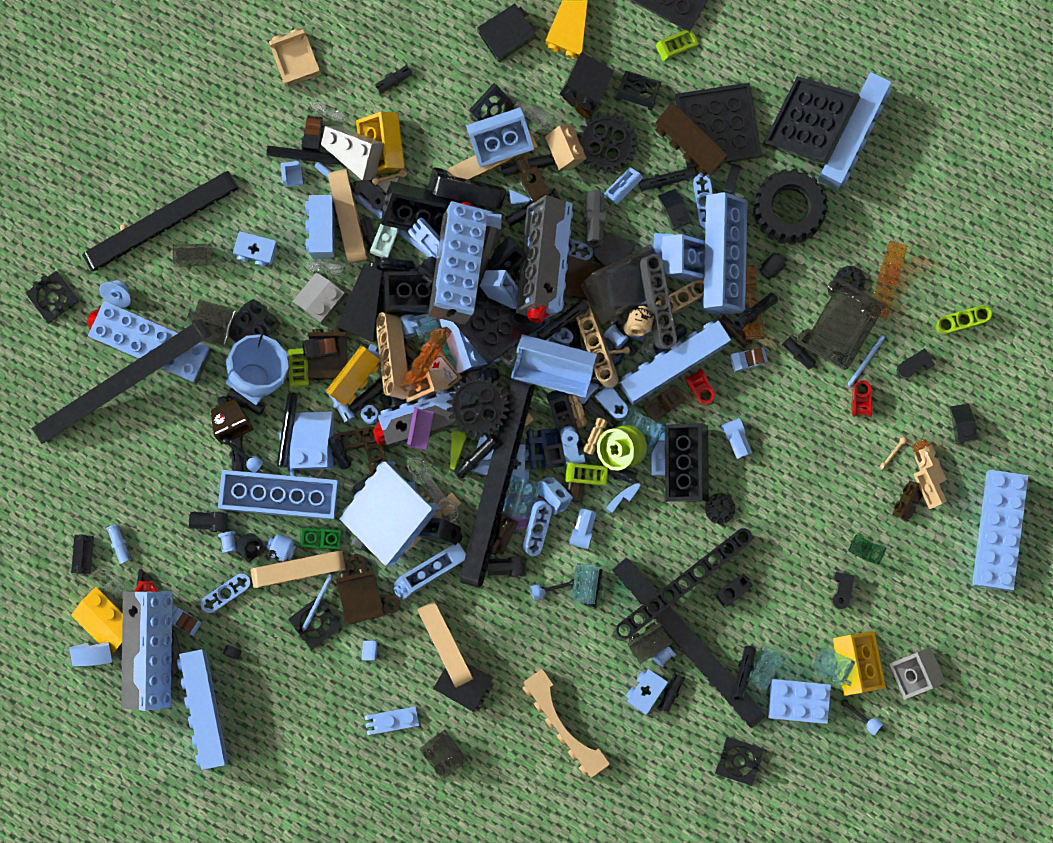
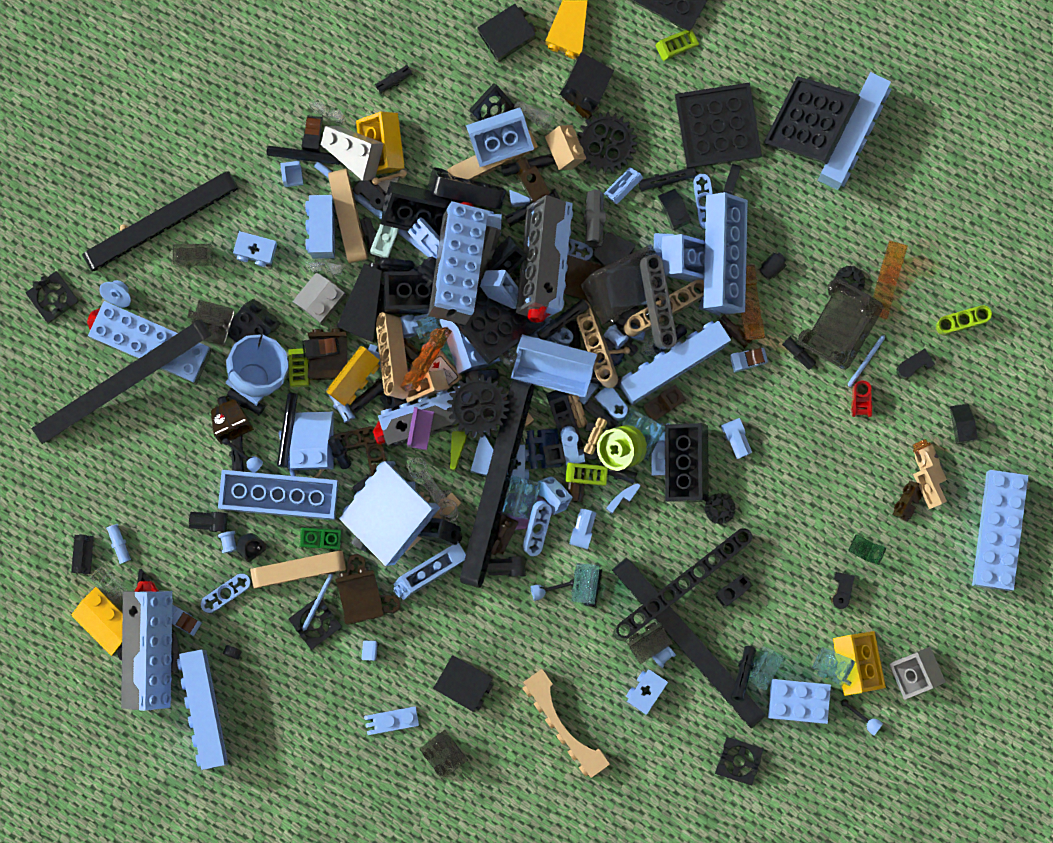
(90, 655): light blue slope -> none
(281, 548): light blue head -> none
(294, 57): tan panel -> none
(365, 410): light blue bush -> none
(445, 644): tan beam -> none
(471, 461): black pin -> none
(627, 81): black piece -> none
(640, 321): tan head -> none
(671, 693): black pin -> none
(690, 141): dark brown slope -> none
(699, 384): red piece -> none
(753, 312): black pin -> none
(805, 186): black tyre -> none
(903, 440): tan hinge -> none

